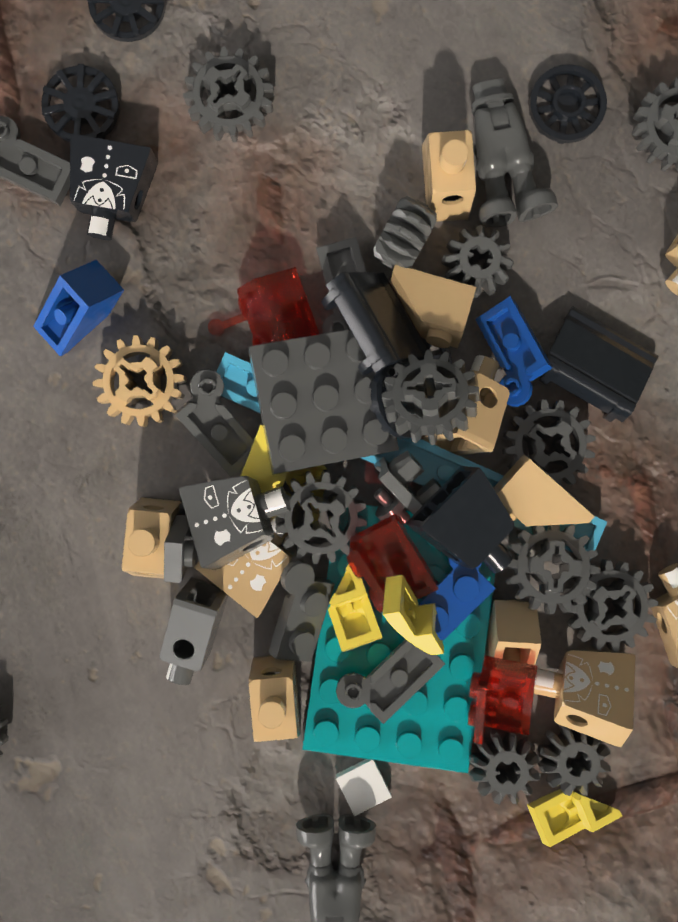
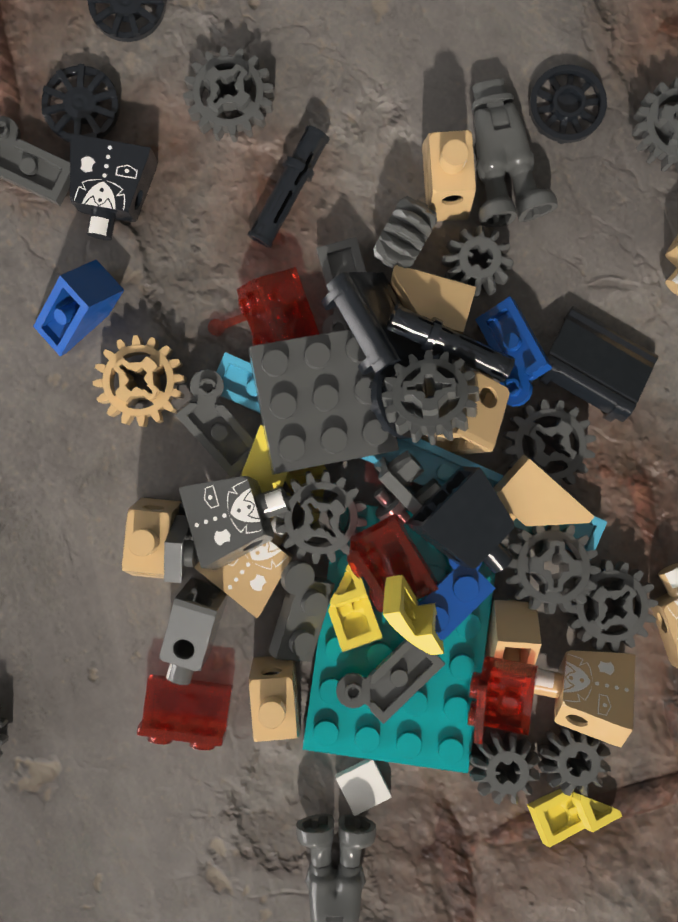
(186, 712): none -> clear red bracket
(290, 183): none -> black pin
(439, 338): none -> black pin

